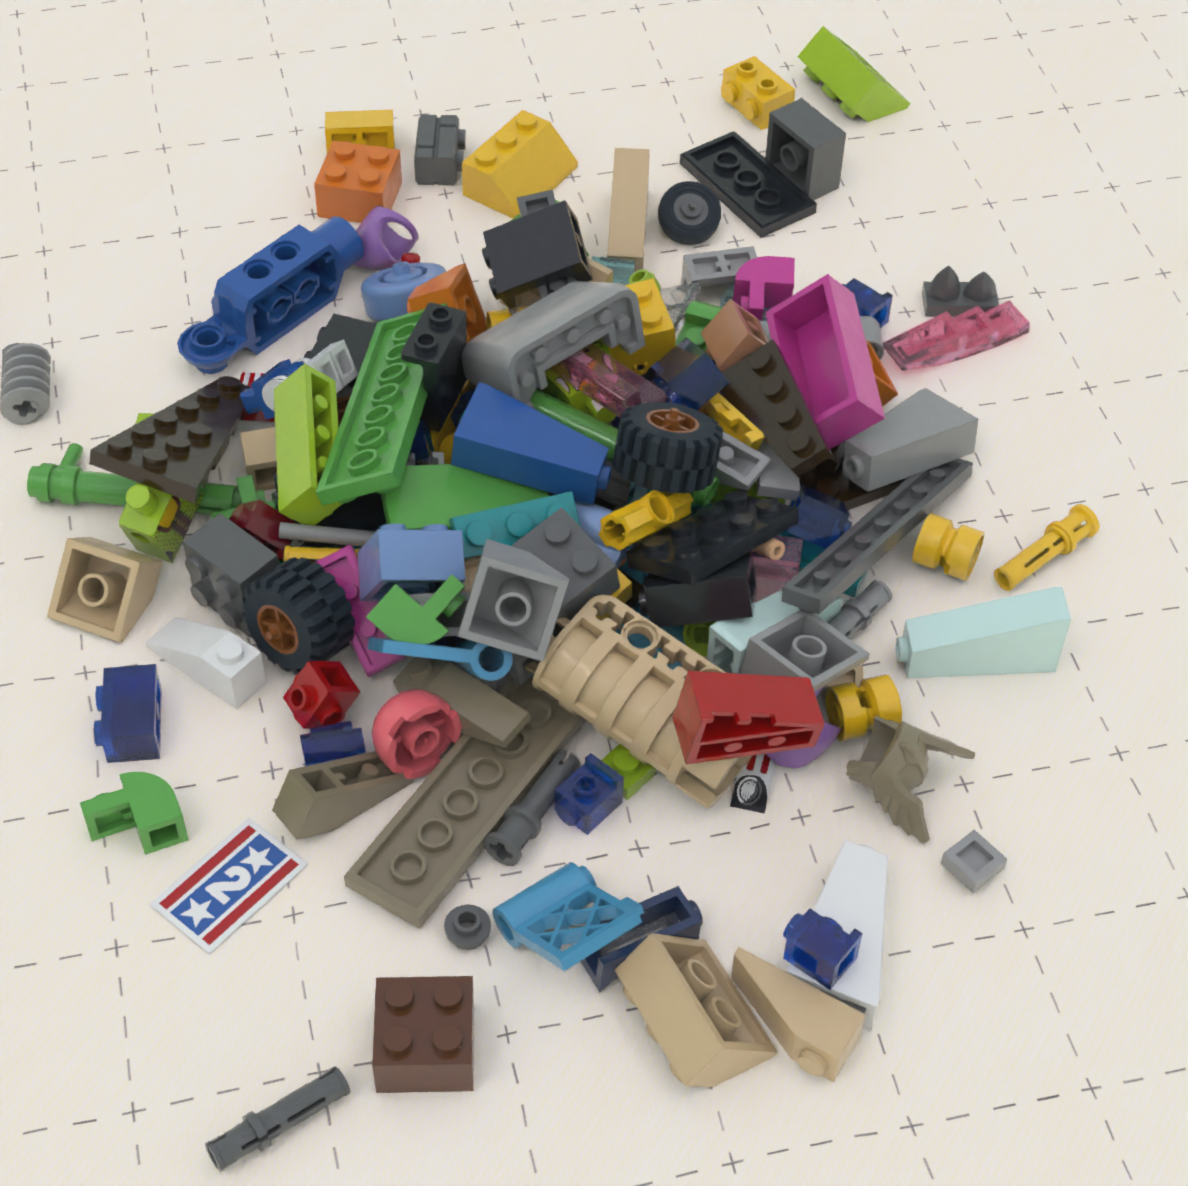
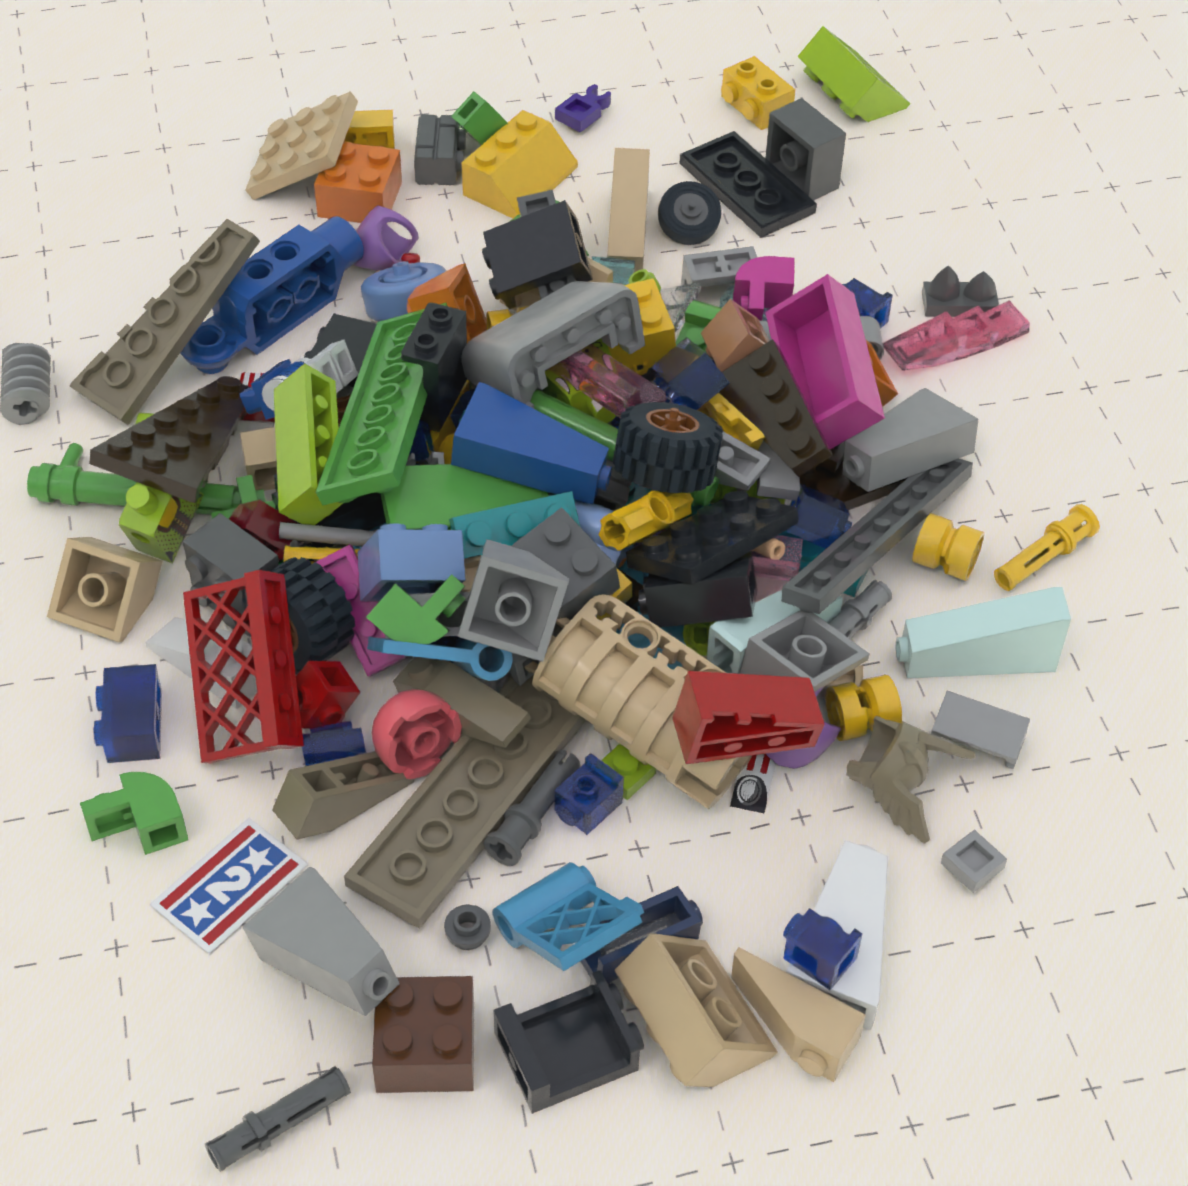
(146, 350): none -> dark tan wing
(269, 661): none -> red fence
(302, 145): none -> tan plate
(322, 944): none -> light grey slope
(478, 118): none -> bright green brick
(569, 1043): none -> black panel
(584, 110): none -> dark purple plate
(981, 726): none -> light grey hinge

